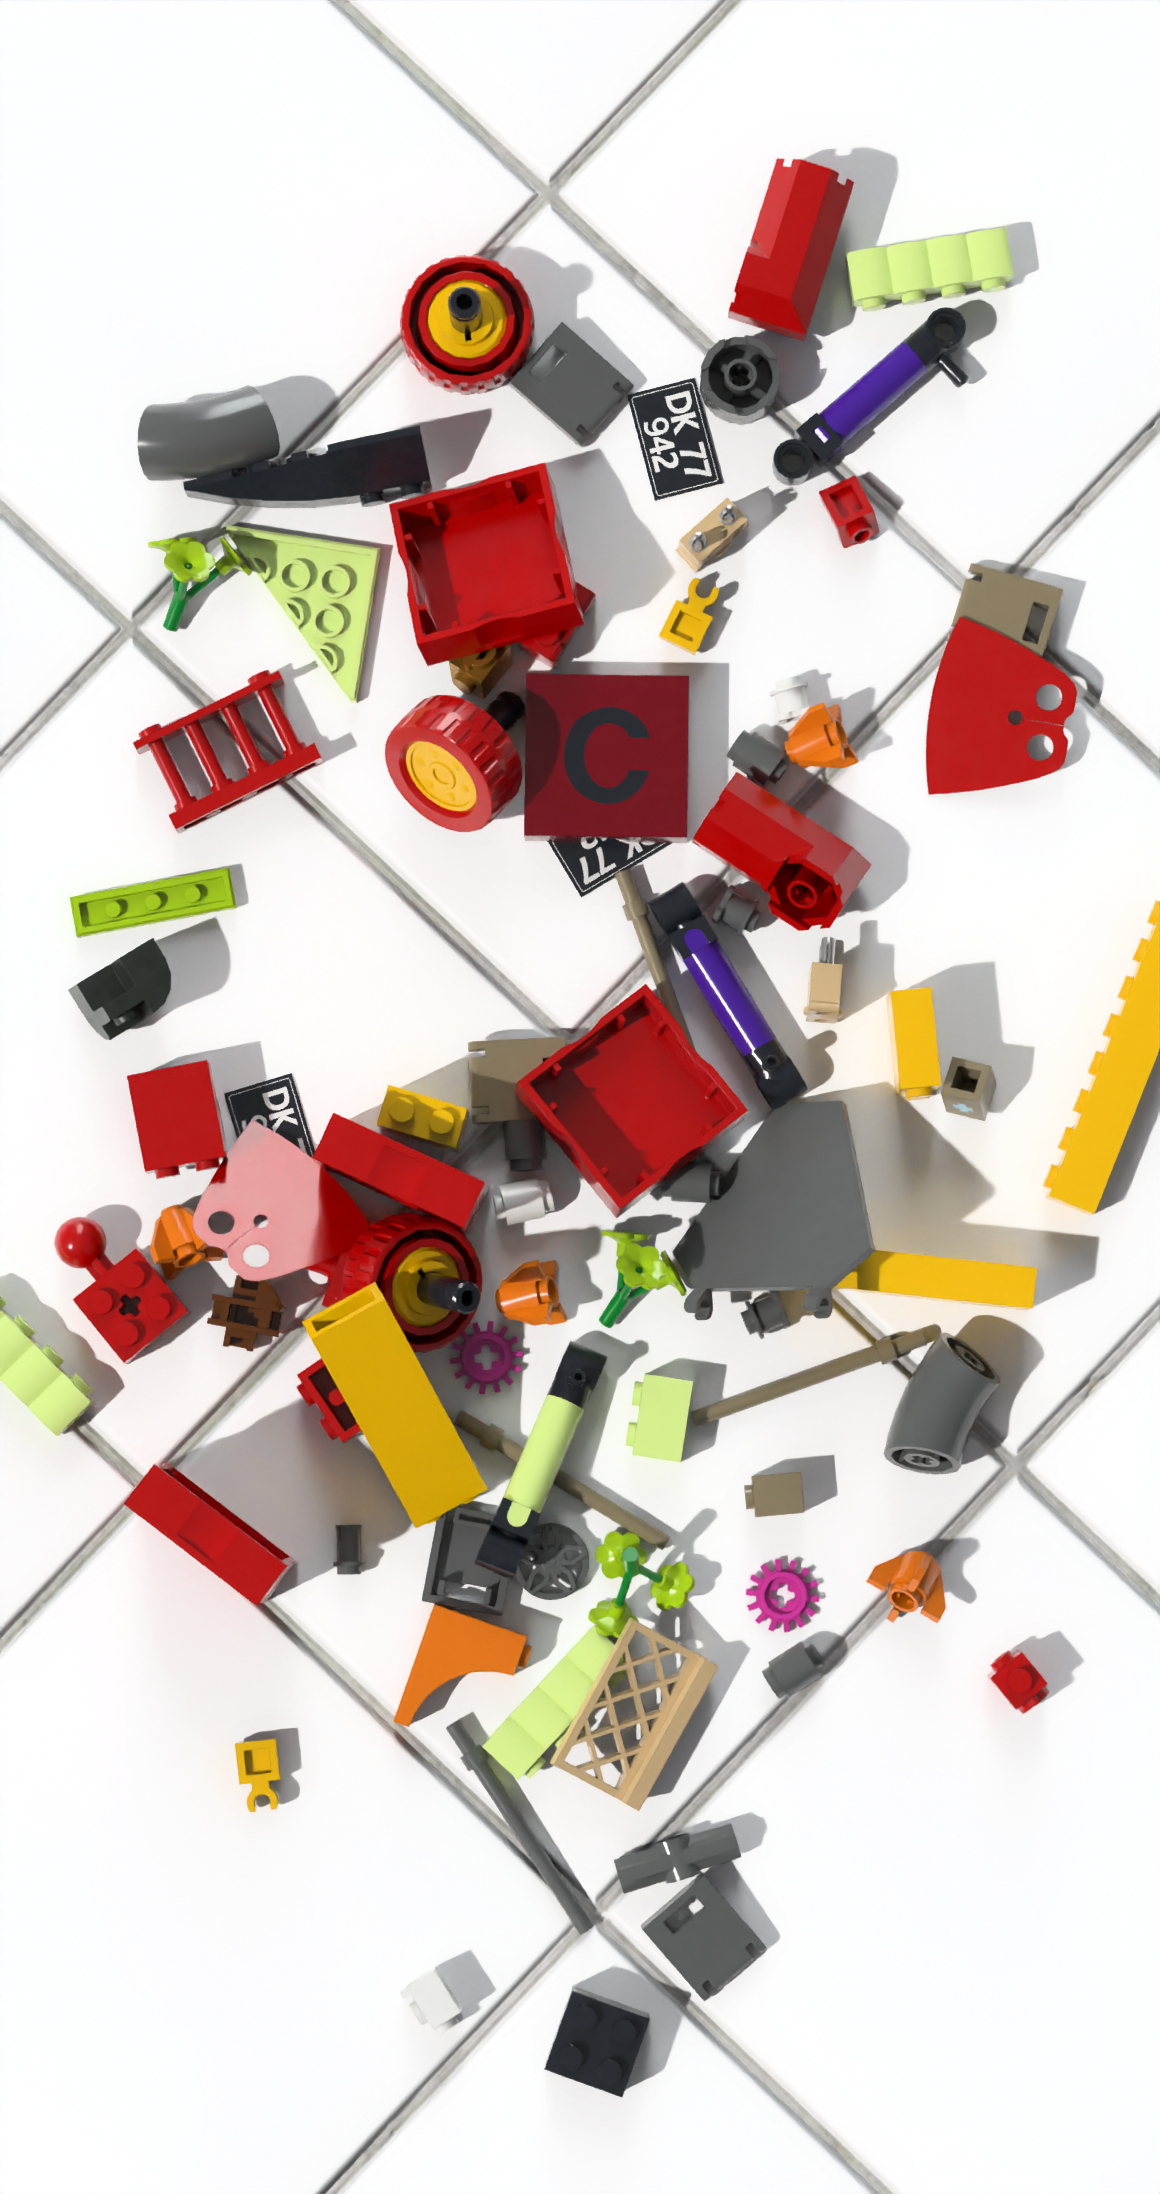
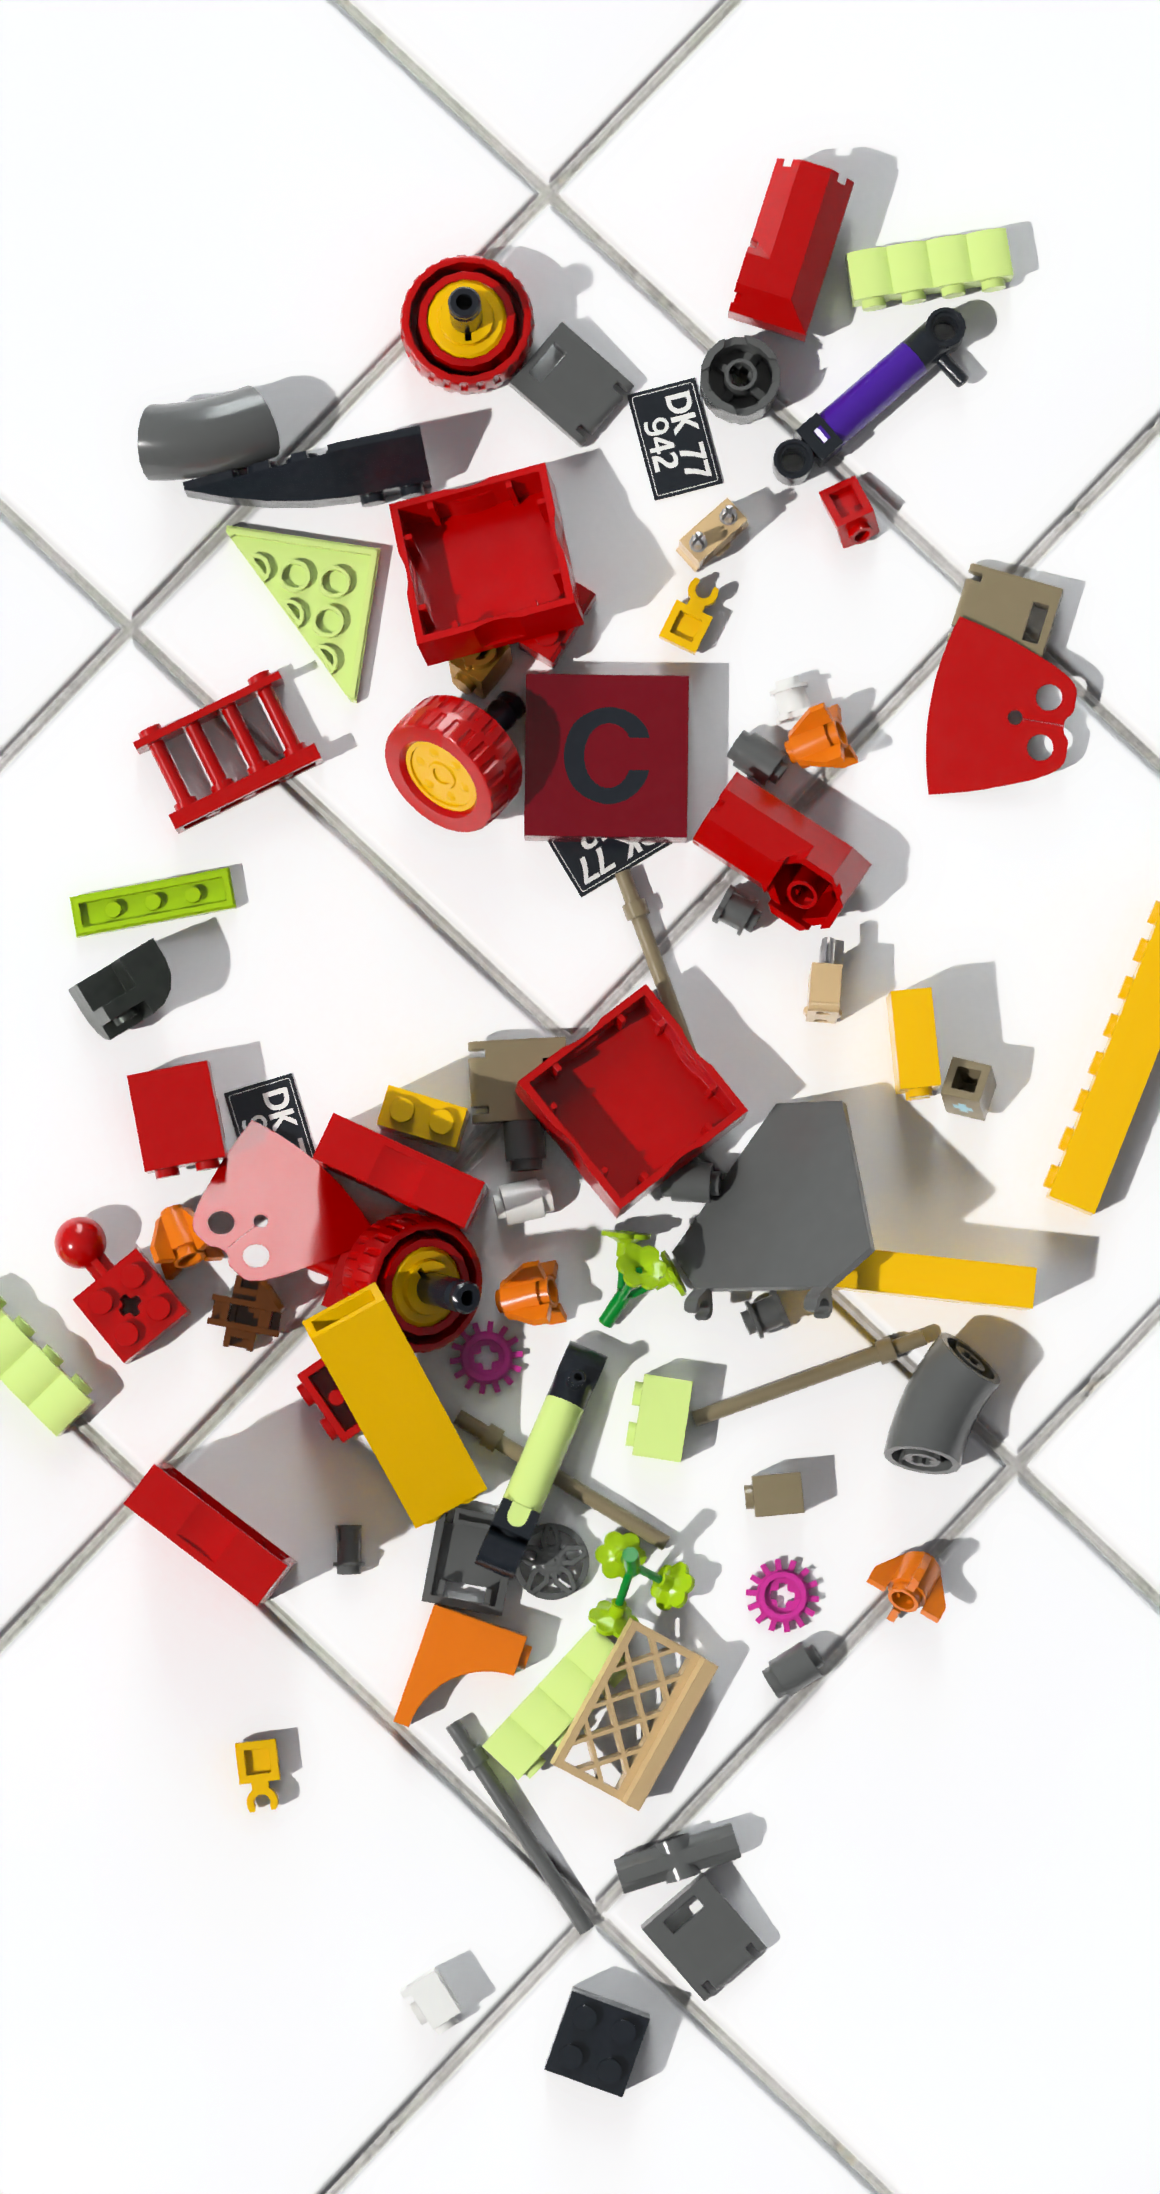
(190, 562): lime plant -> none
(727, 995): piece -> none
(1018, 1680): red brick -> none

